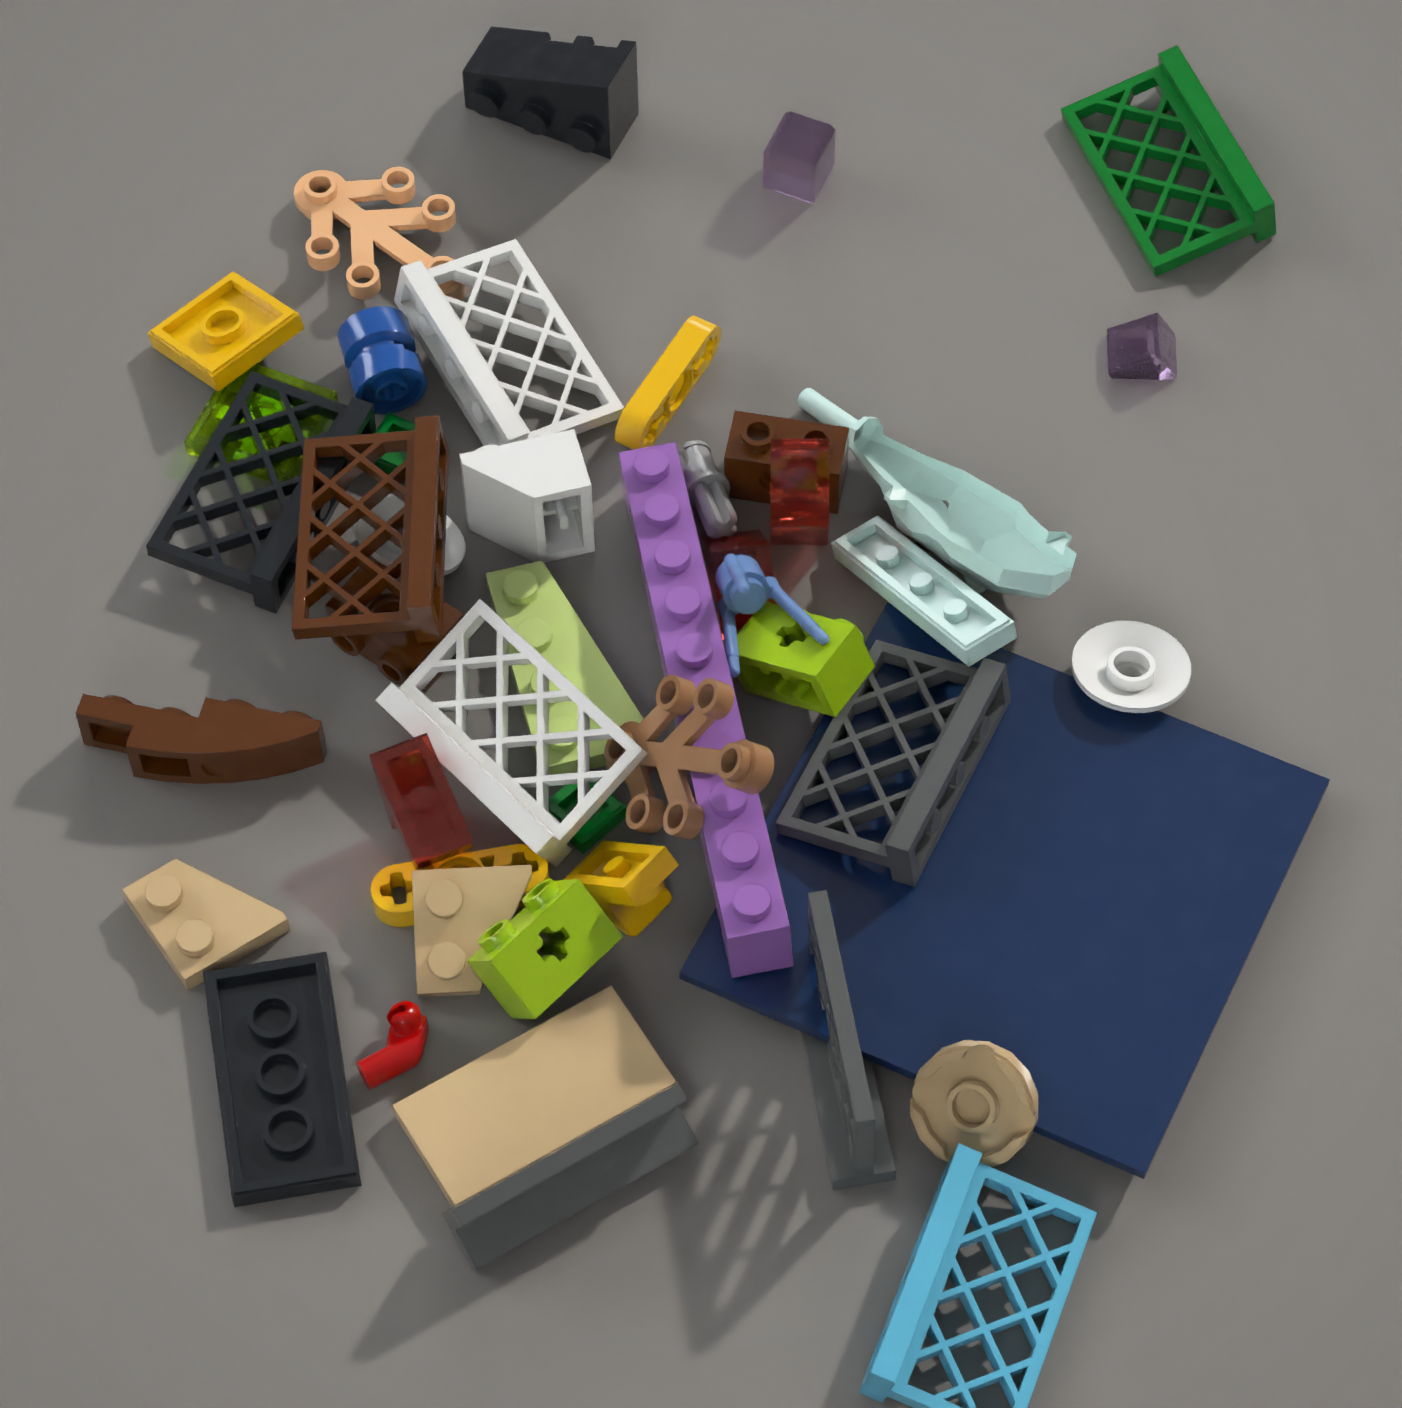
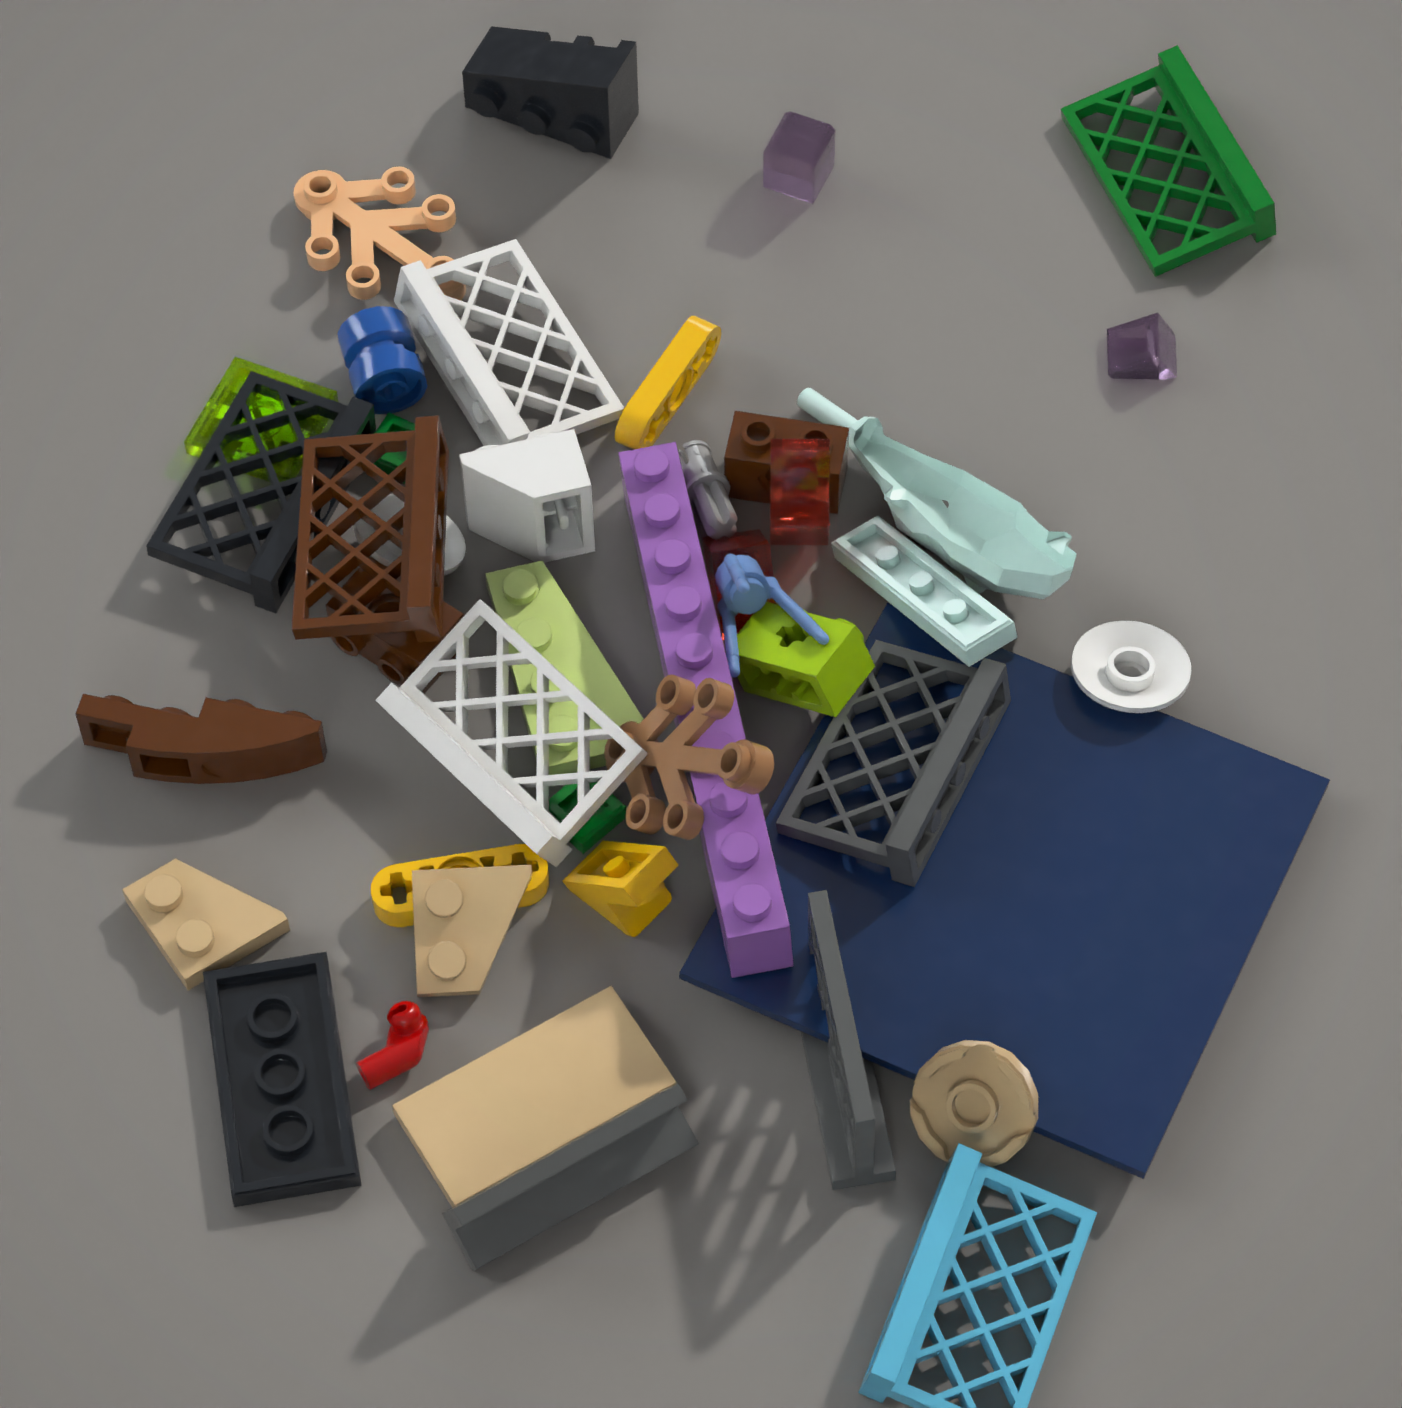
(225, 331): yellow tile -> none
(420, 802): clear red slope -> none
(574, 940): lime brick -> none

